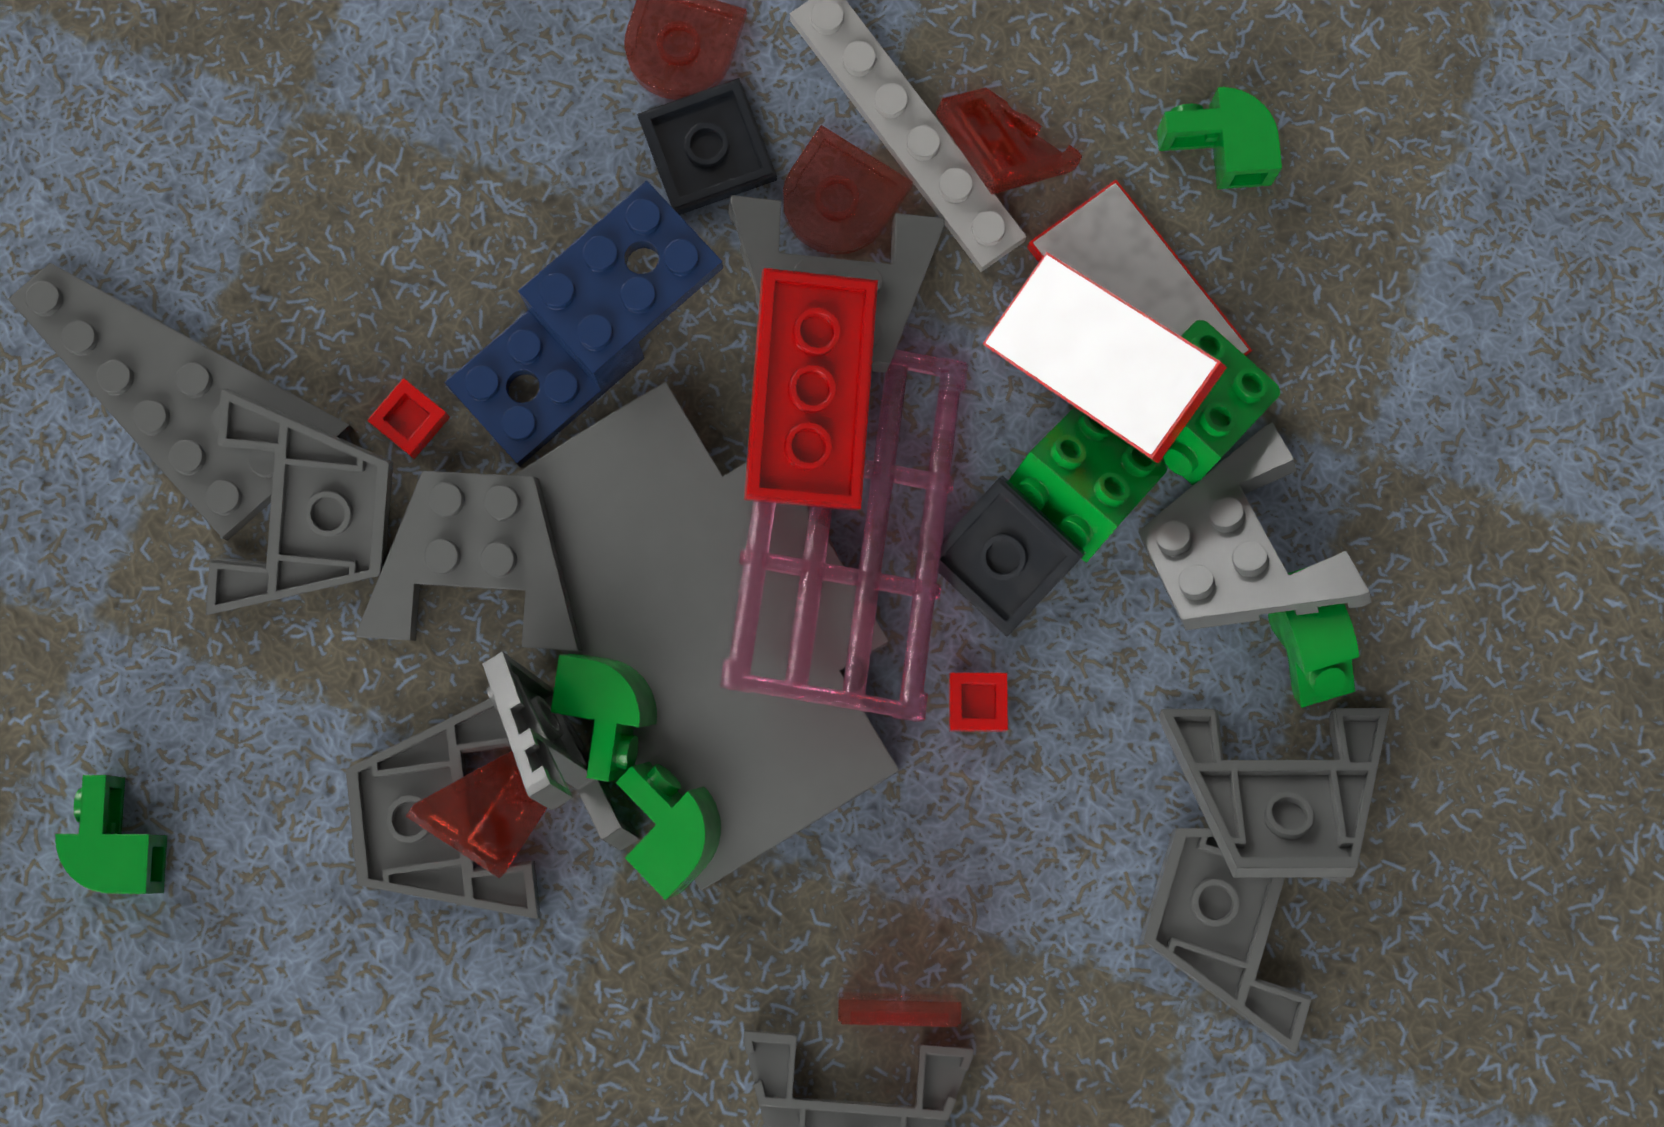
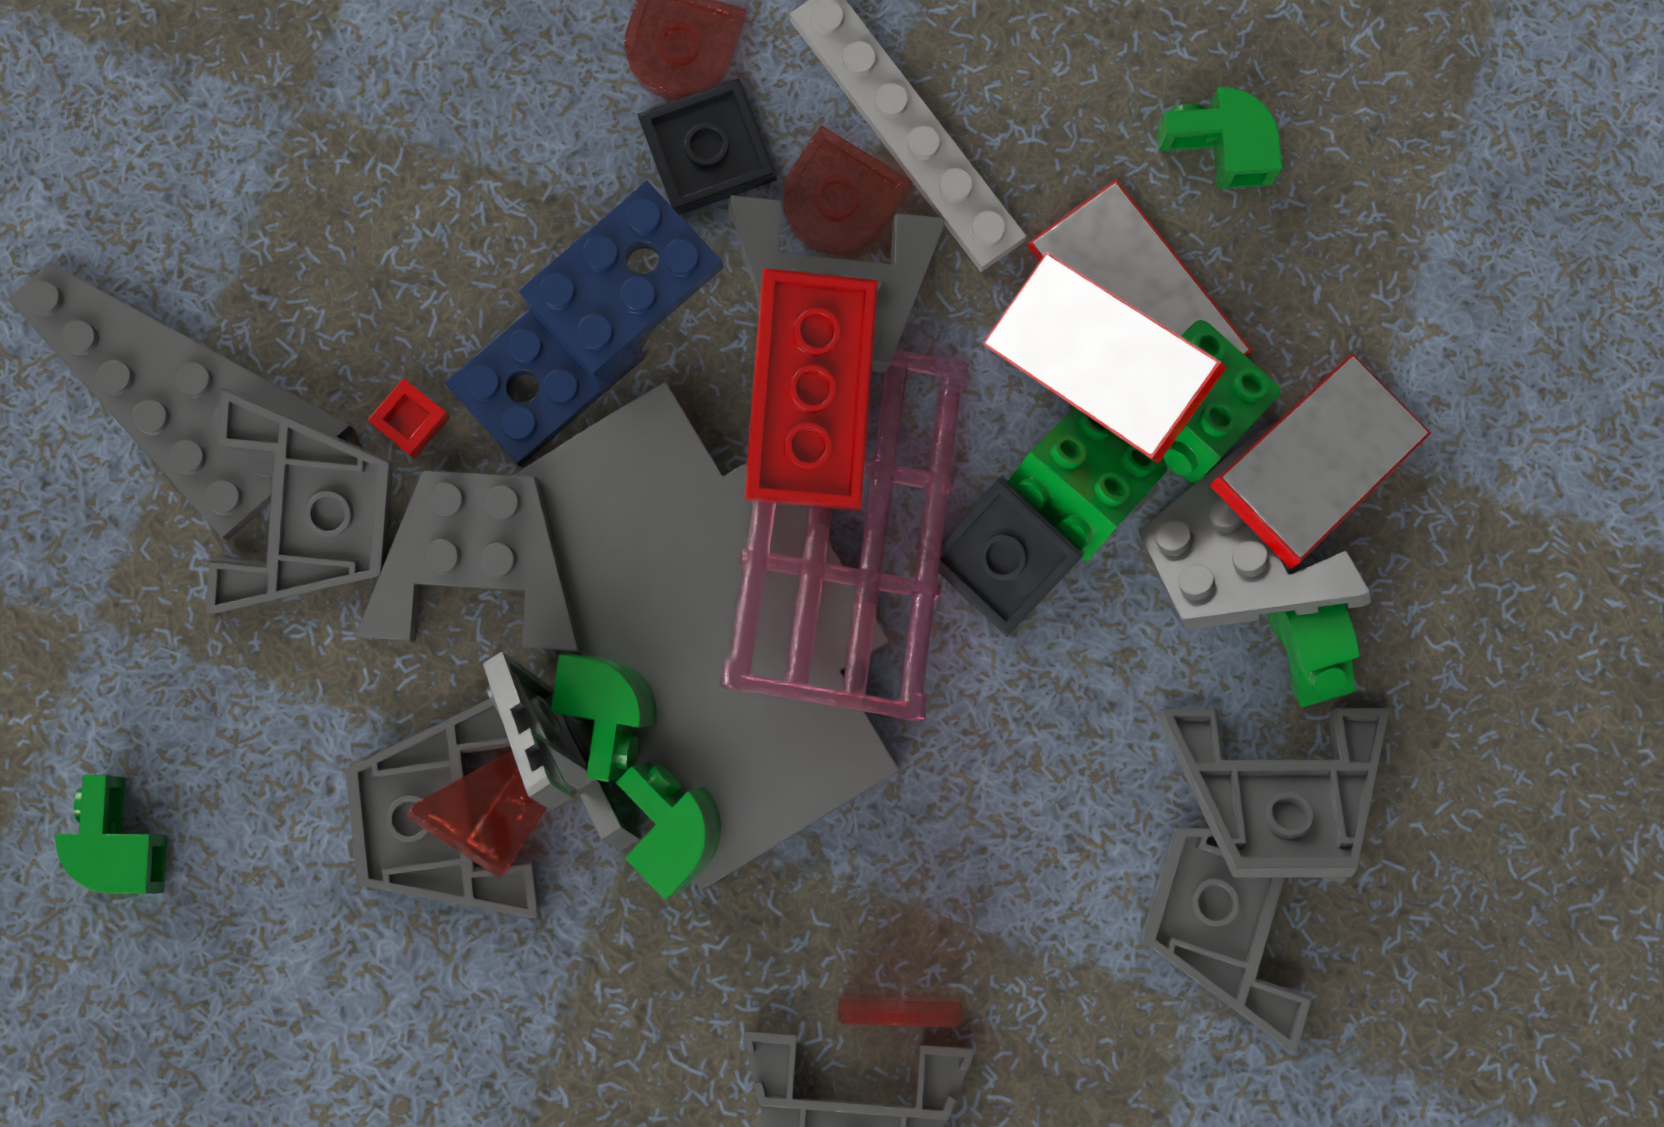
(978, 702): red plate -> none
(1002, 142): clear red wing -> none
(1320, 461): none -> flat silver tile

